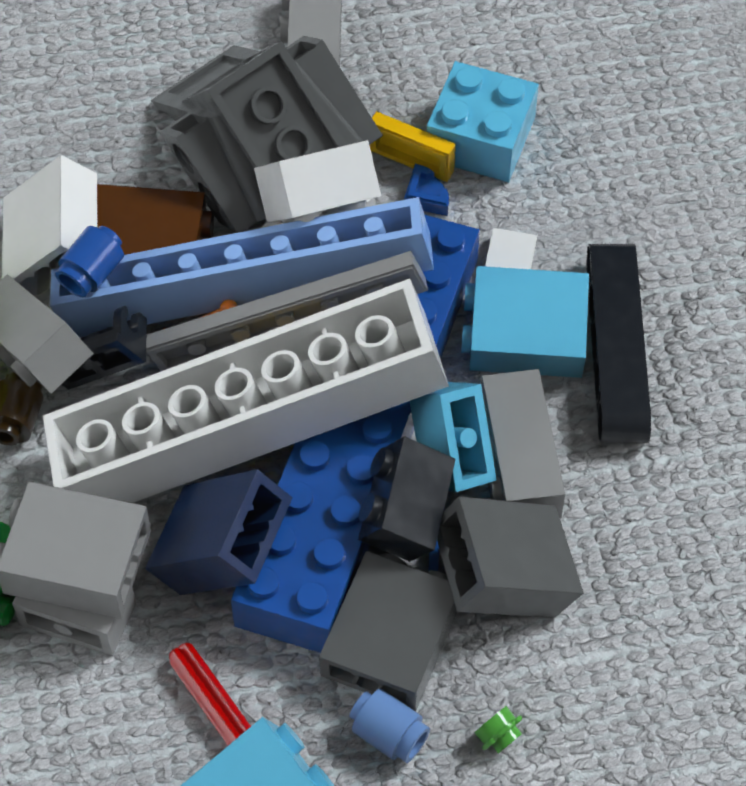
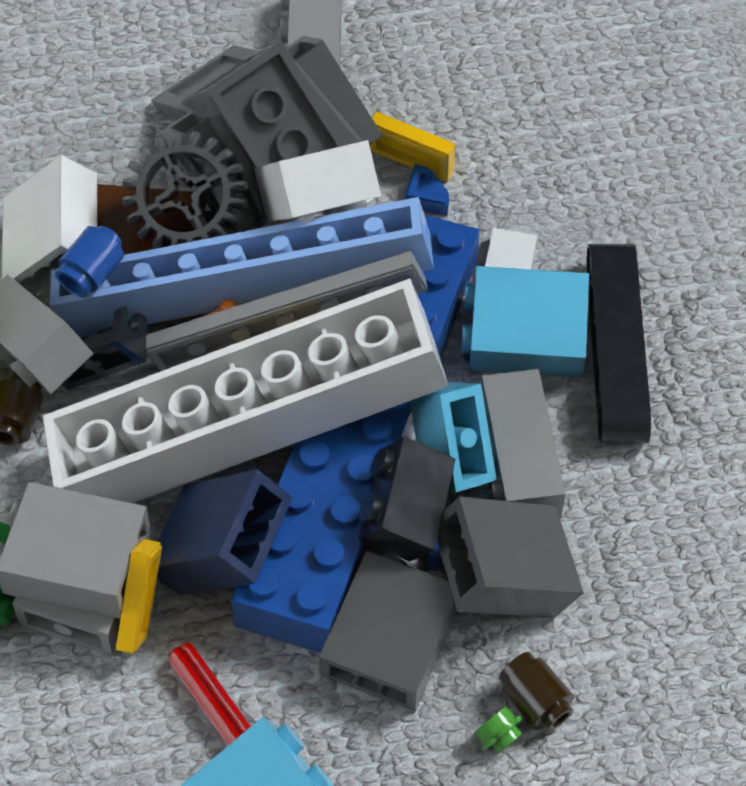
(139, 595): none -> yellow tile
(206, 184): none -> dark grey gear
(389, 725): medium blue brick -> none
(485, 118): medium azure brick -> none
(536, 691): none -> dark brown brick

